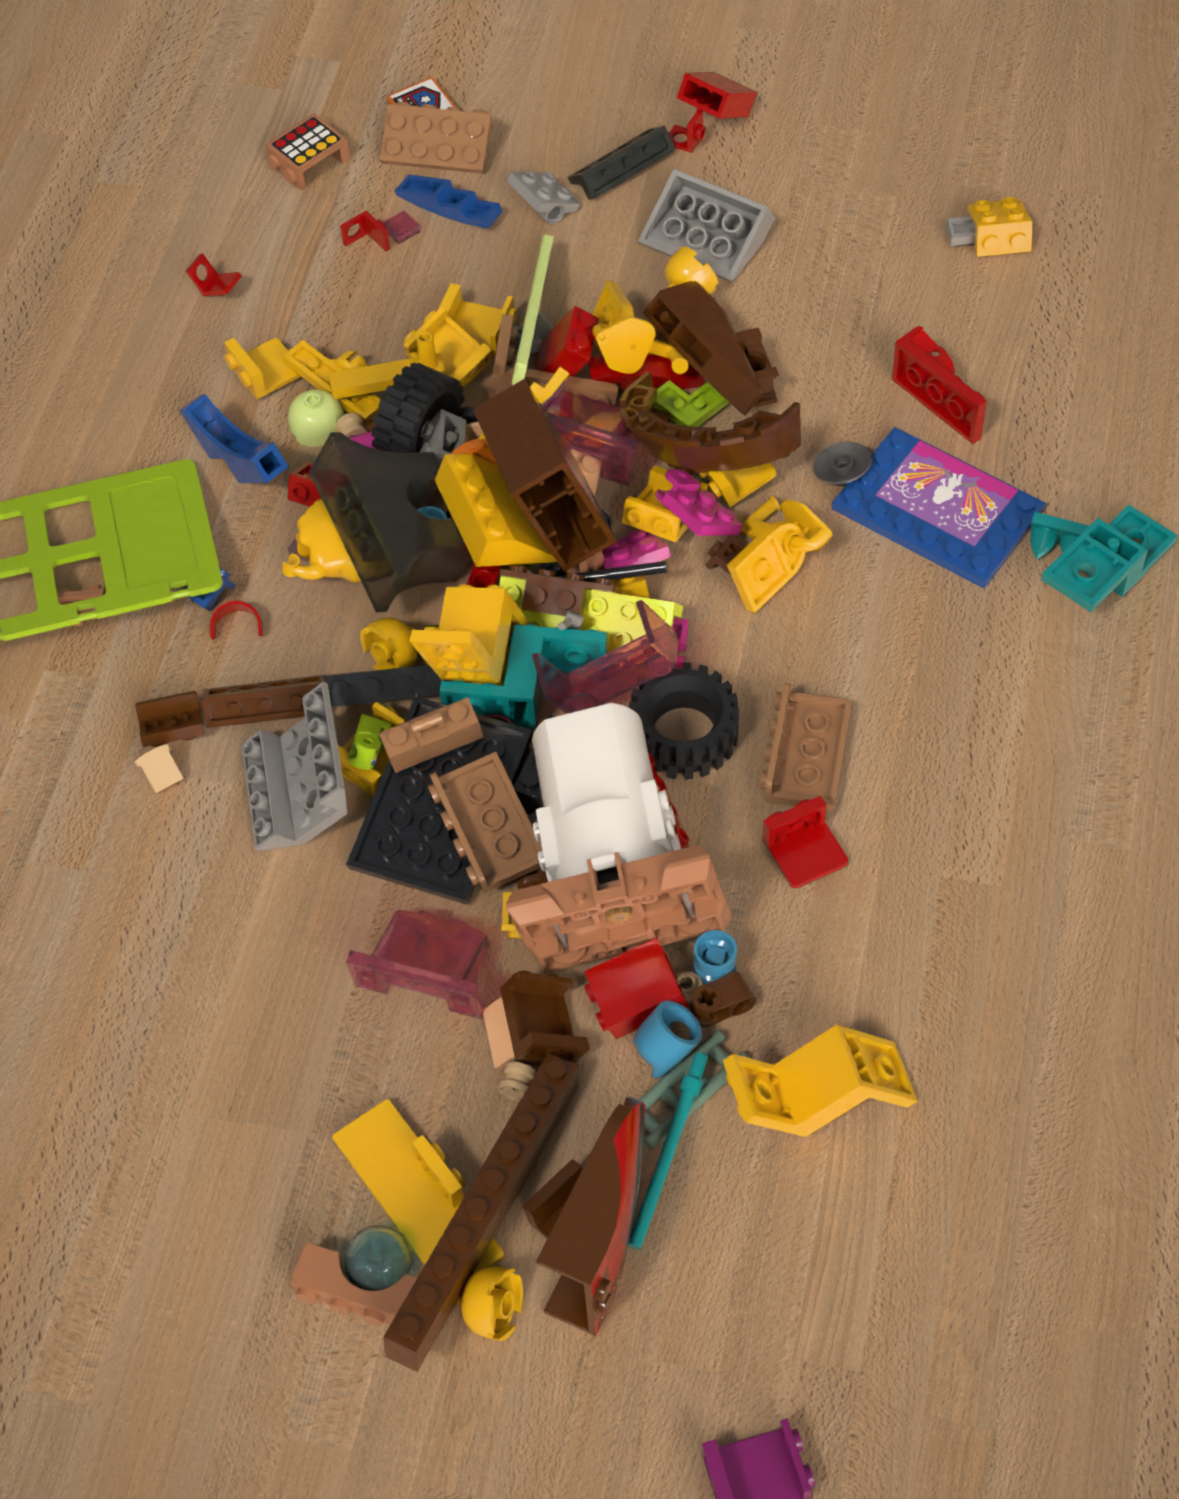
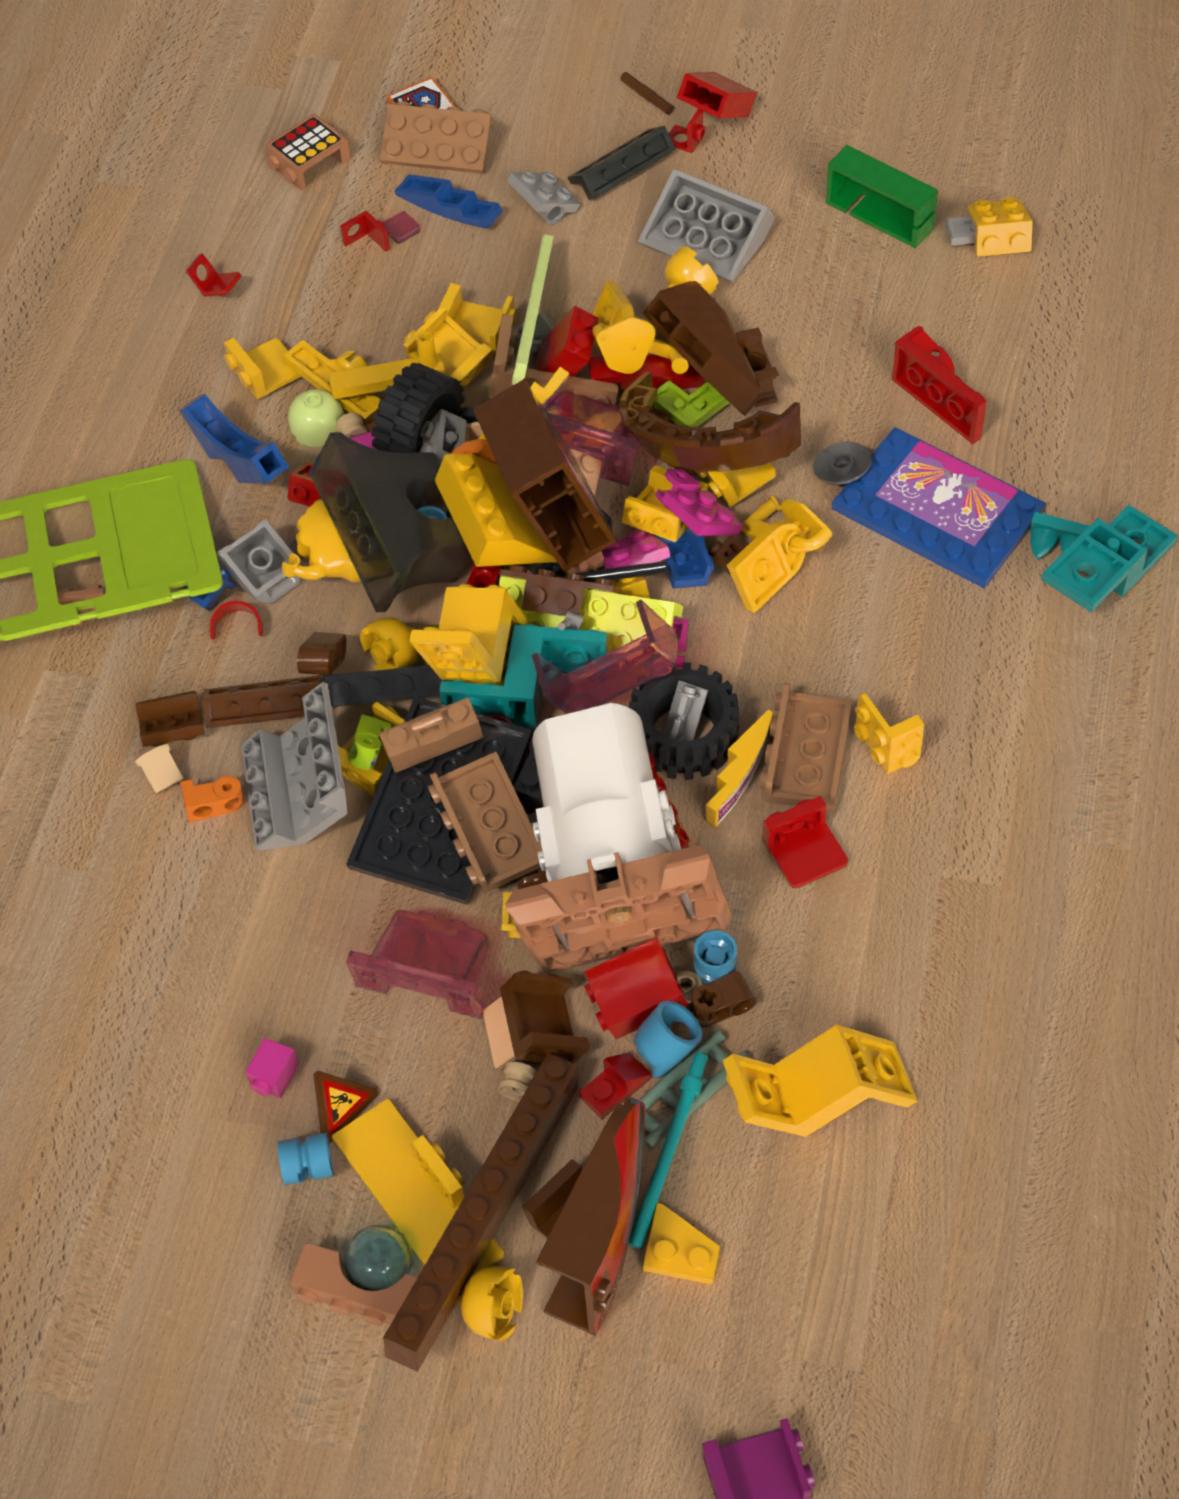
(212, 798): none -> orange leg
(257, 563): none -> light grey slope
(271, 1068): none -> dark pink brick
(305, 1159): none -> dark azure wheel
(321, 653): none -> reddish brown beam
(339, 1101): none -> piece
(620, 1079): none -> red slope
(647, 93): none -> reddish brown piece
(680, 1249): none -> yellow wing
(685, 712): none -> light grey hinge
(688, 561): none -> blue bracket
(742, 765): none -> yellow slope
(889, 746): none -> yellow bracket
(892, 199): none -> green piece

